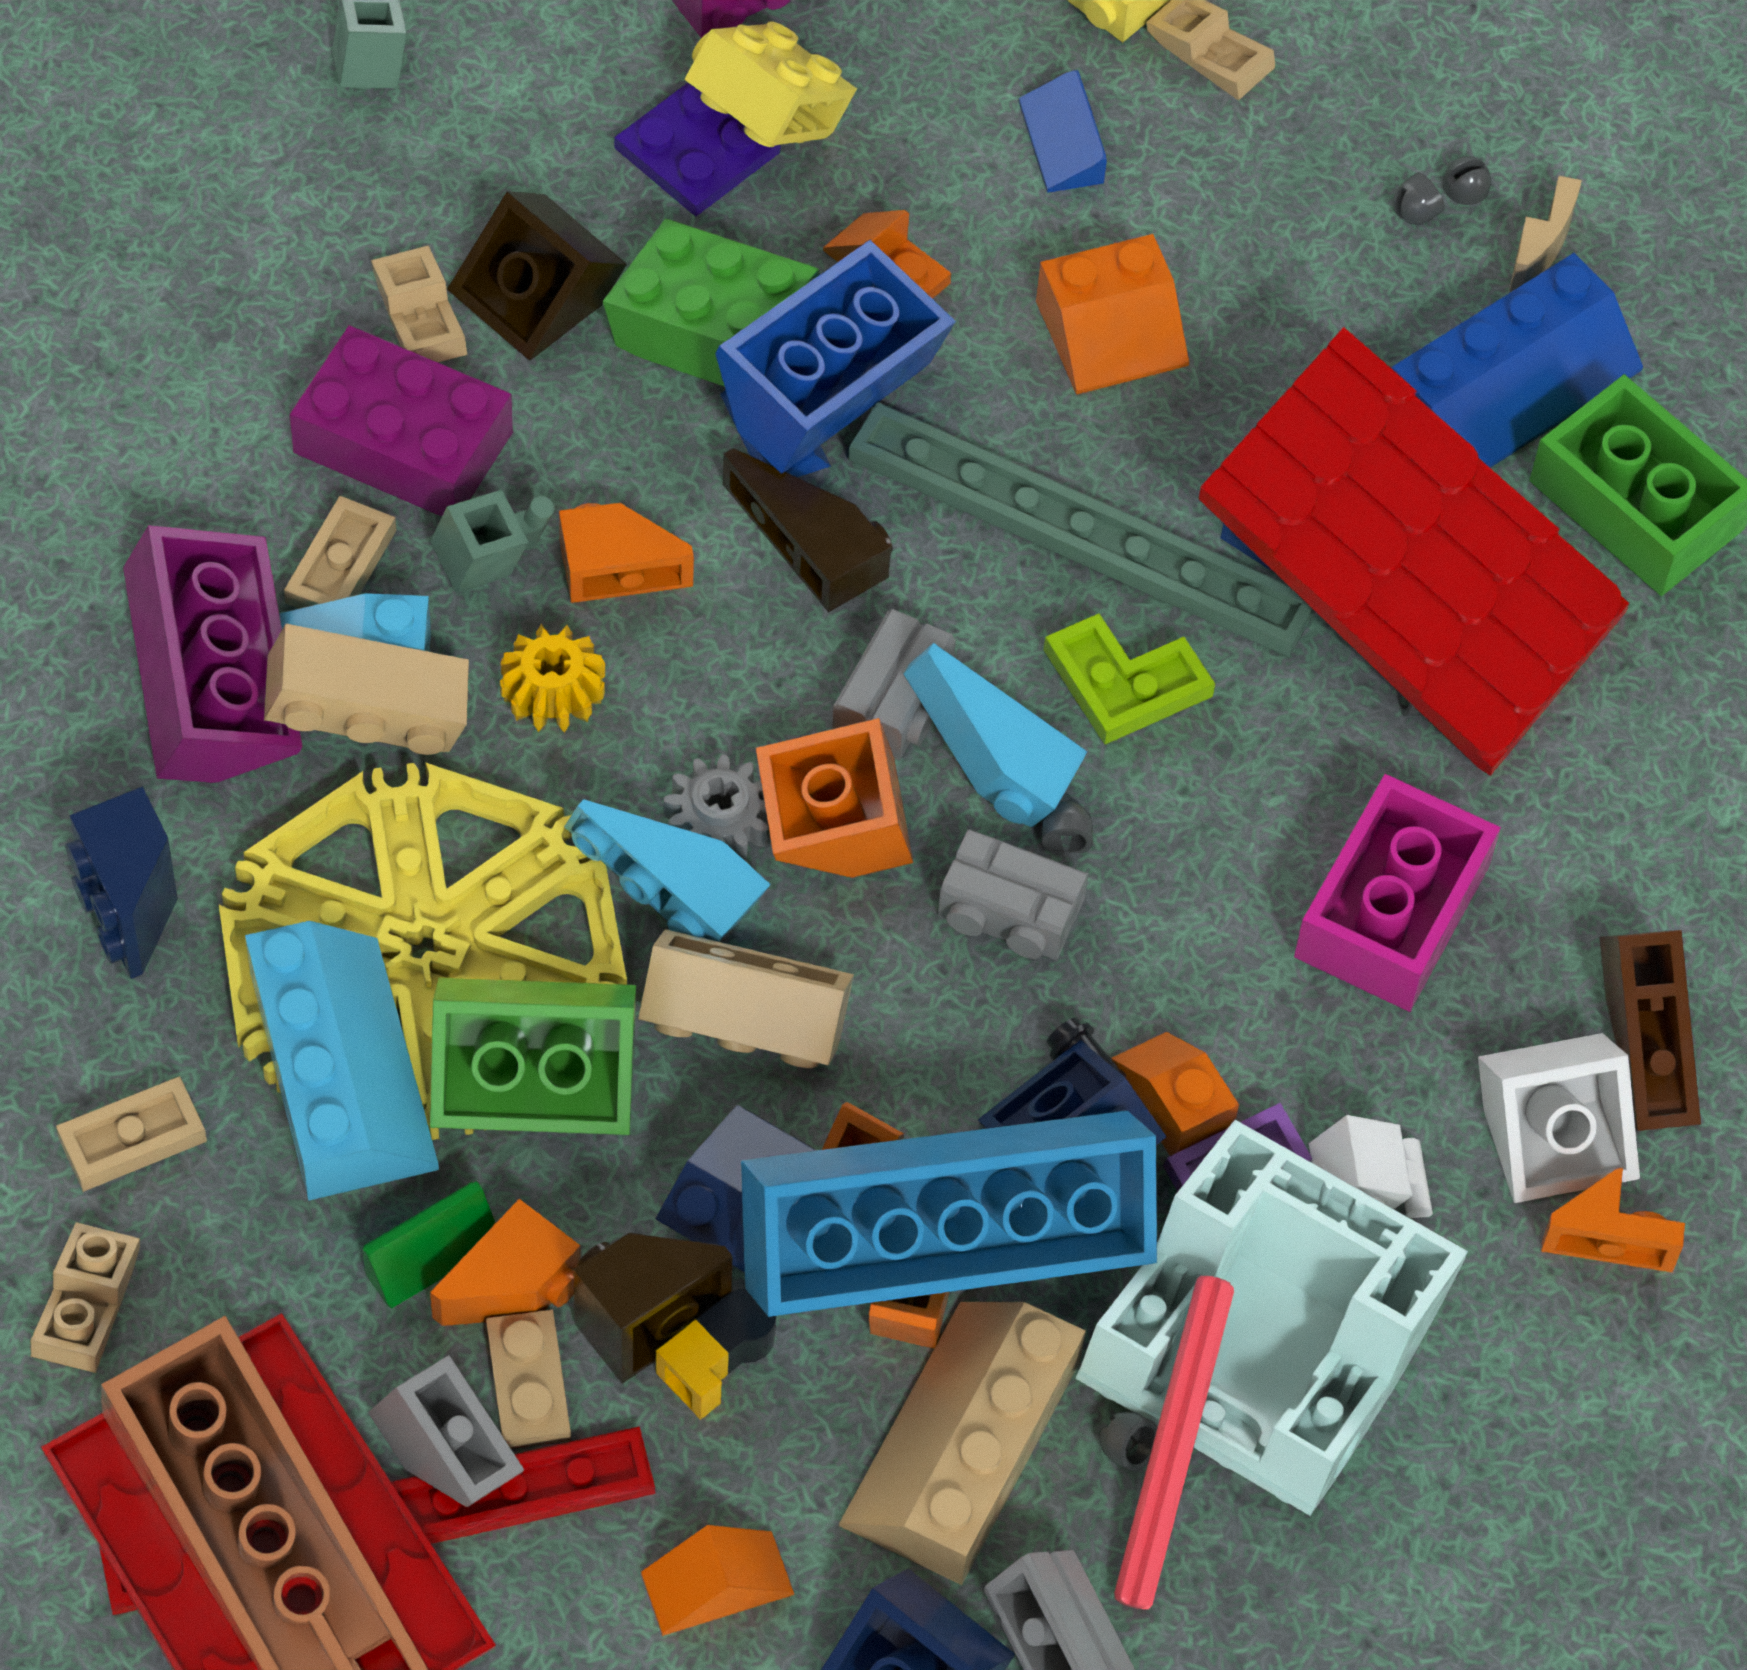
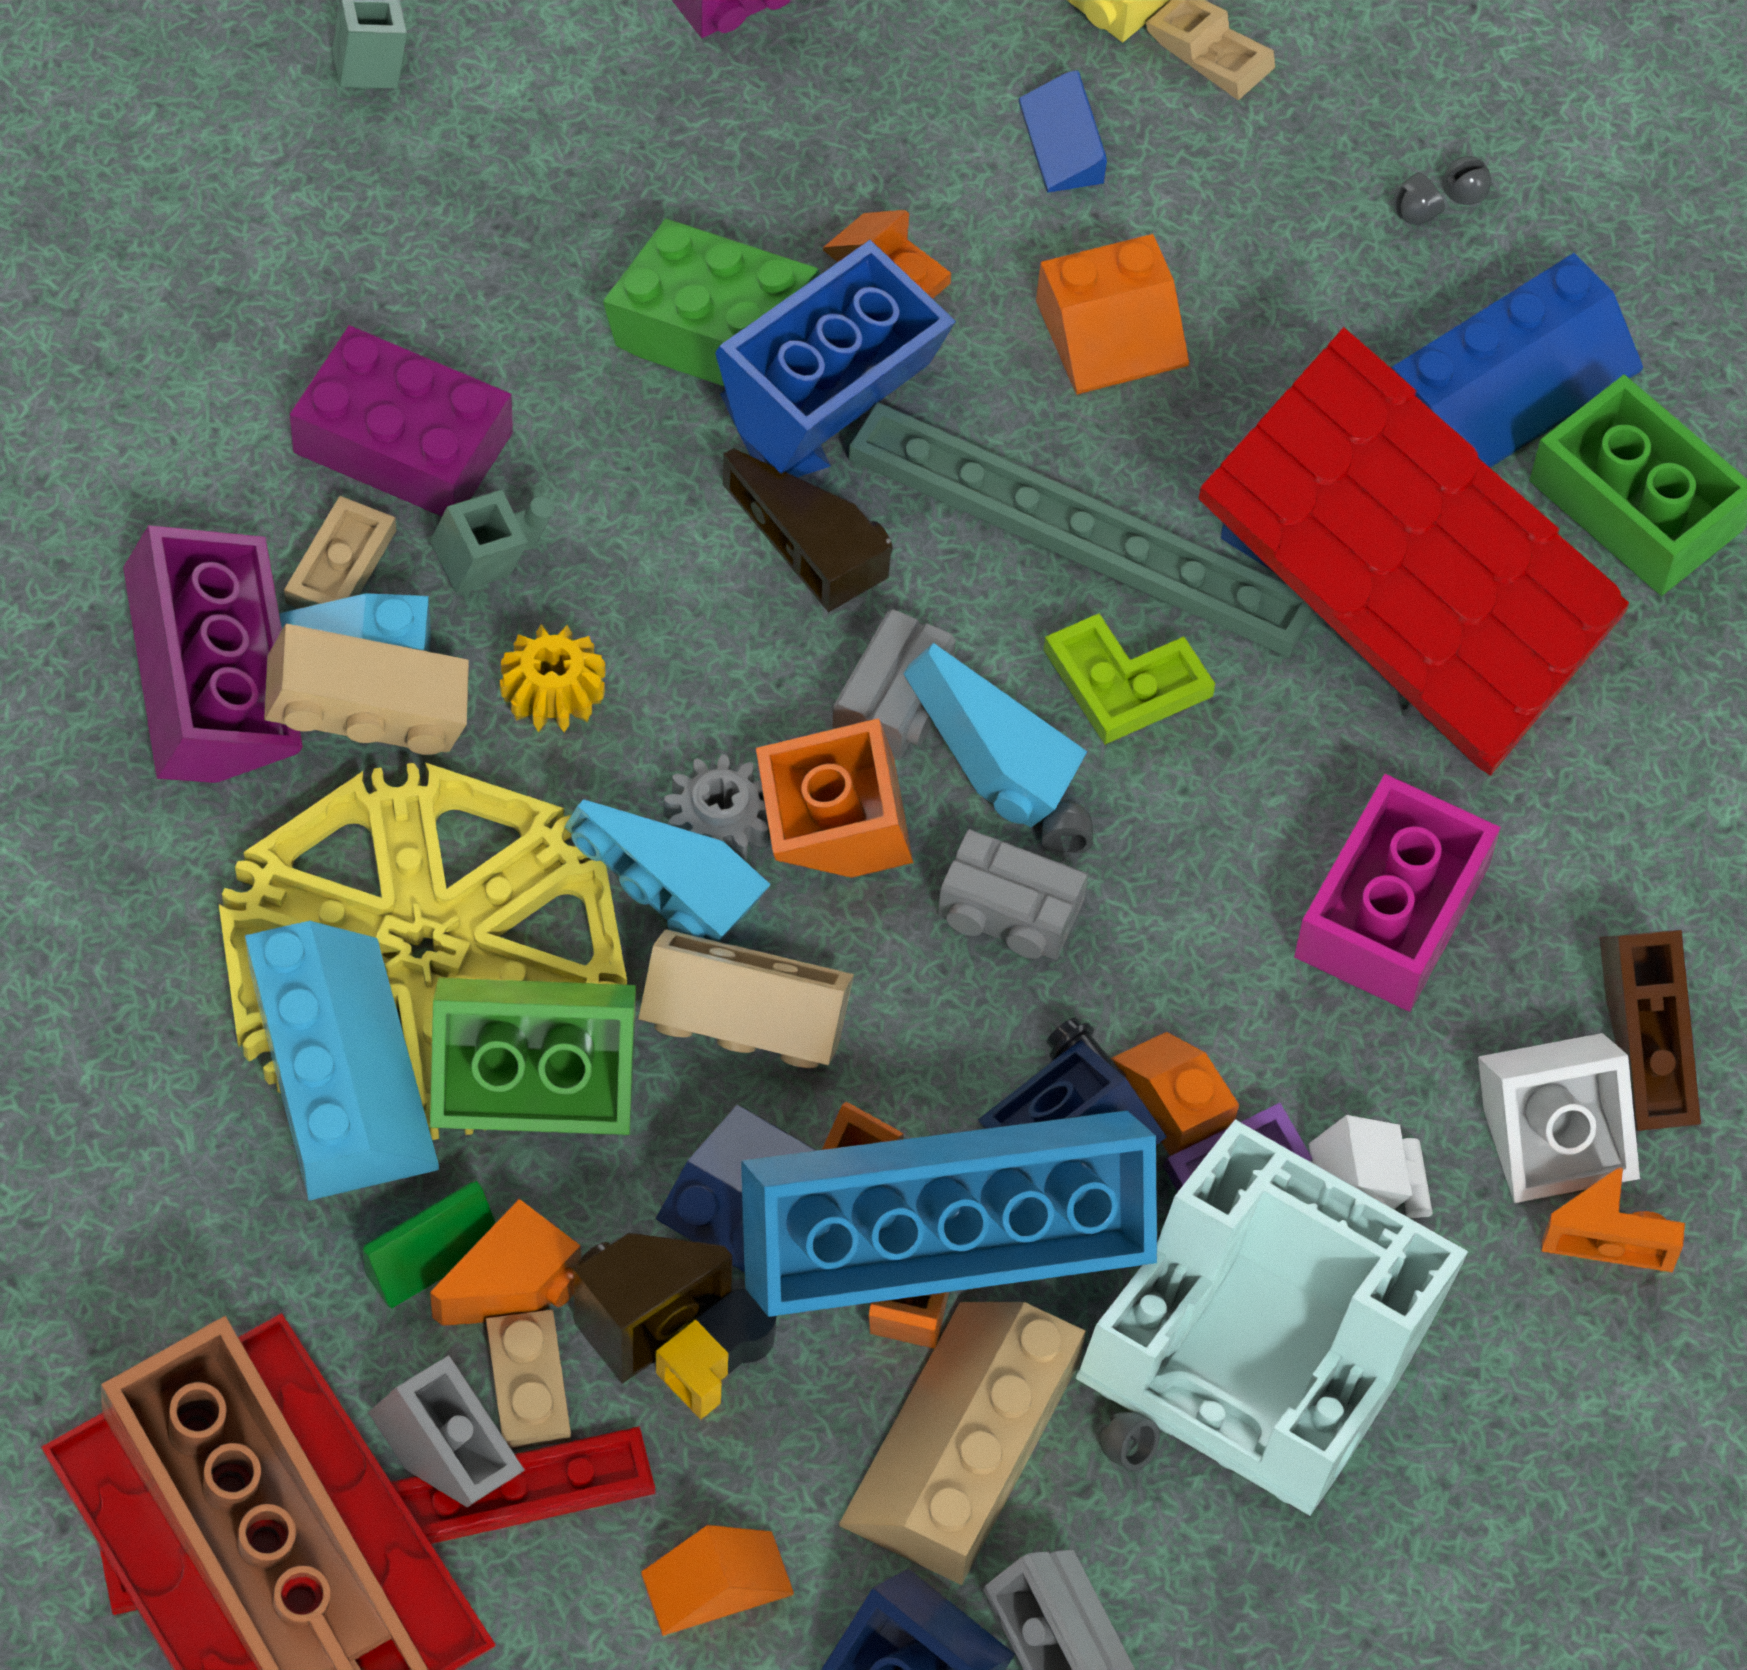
(85, 1297): tan slope -> none
(124, 875): dark blue slope -> none
(131, 1133): tan plate -> none
(419, 304): tan slope -> none
(535, 272): dark brown slope -> none
(620, 553): orange slope -> none
(692, 149): dark purple plate -> none
(769, 83): light yellow brick -> none
(1174, 1442): coral axle -> none
(1544, 239): tan slope -> none

